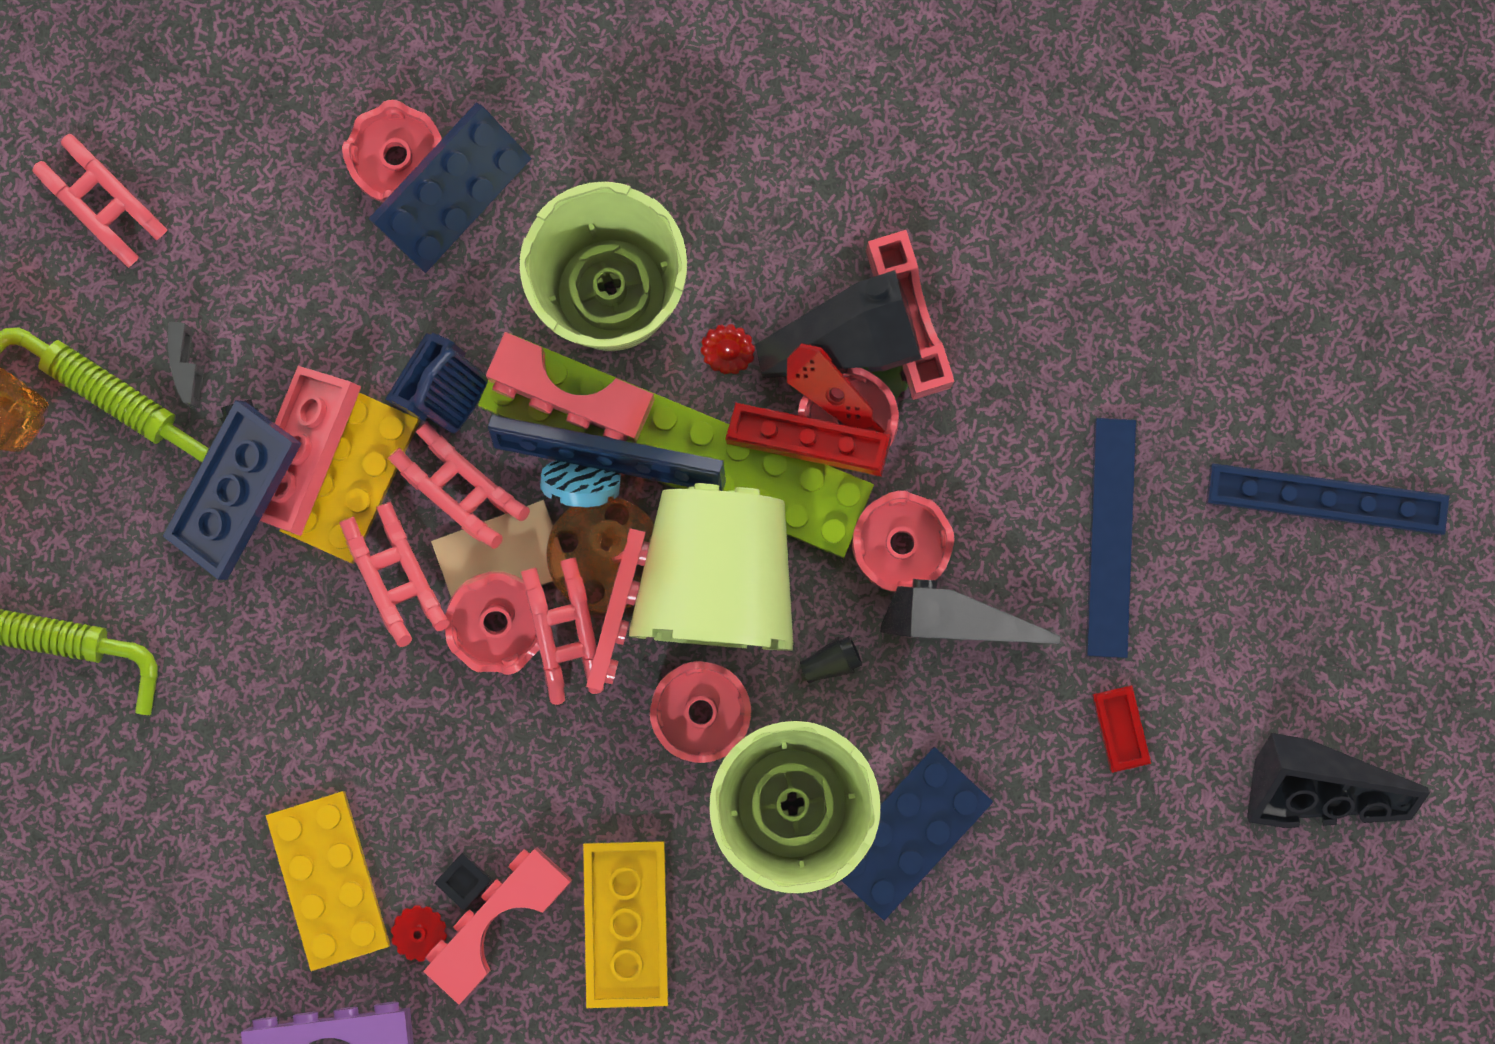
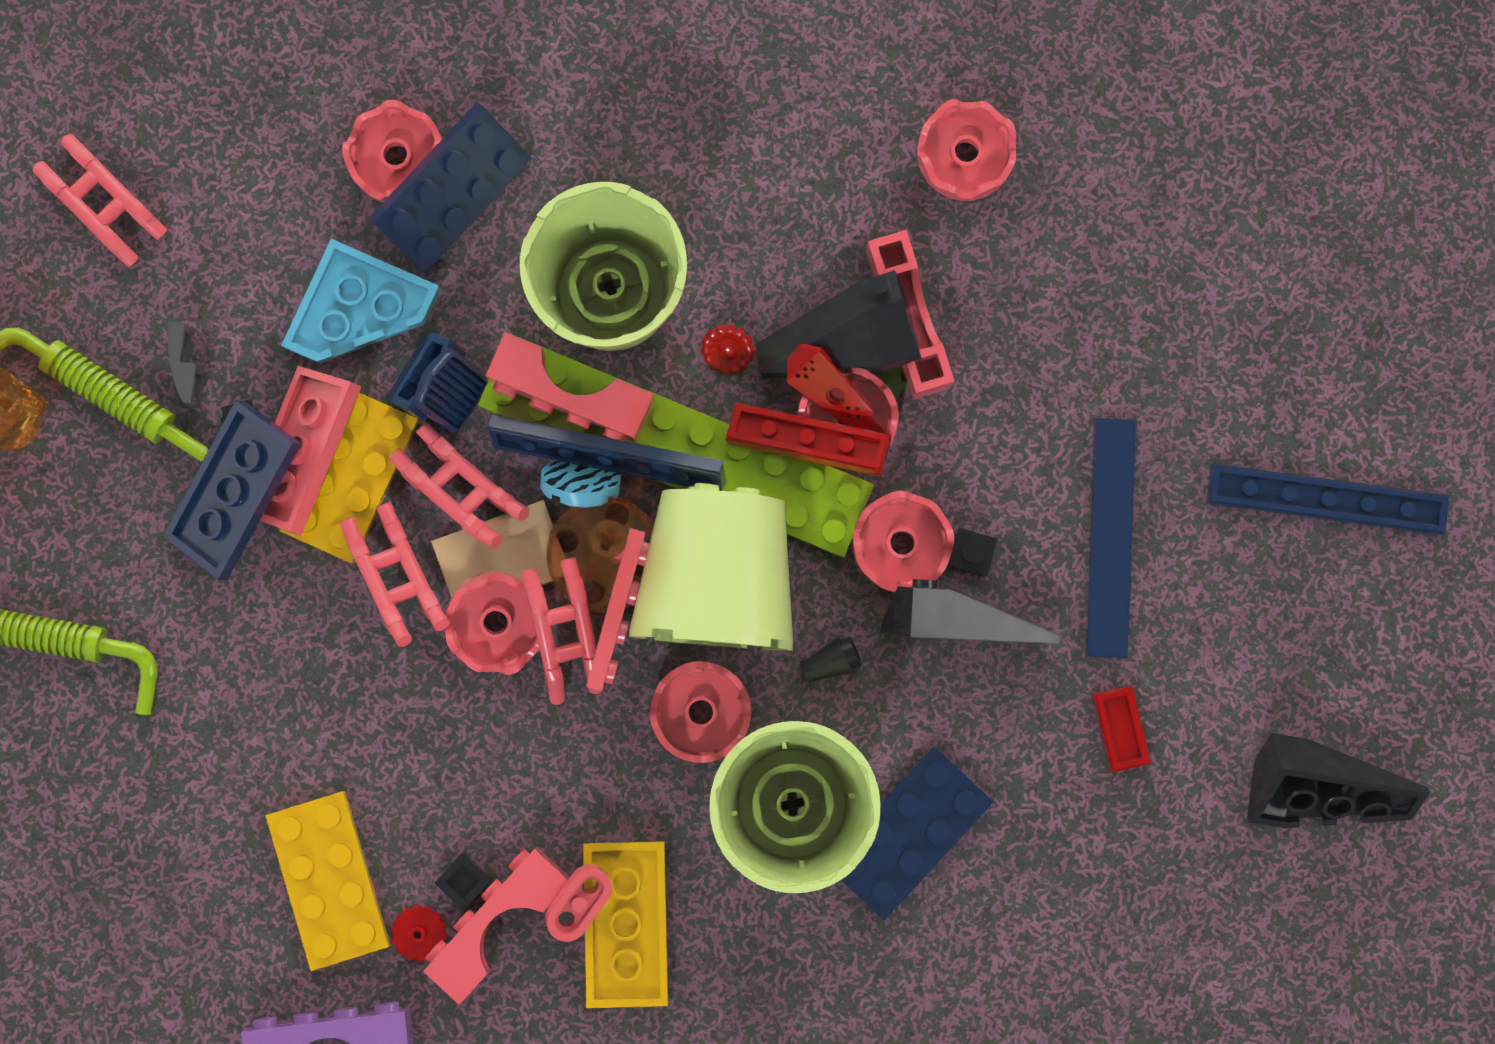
(356, 304): none -> medium azure plate
(579, 901): none -> coral plate
(972, 124): none -> coral plate
(972, 552): none -> black plate

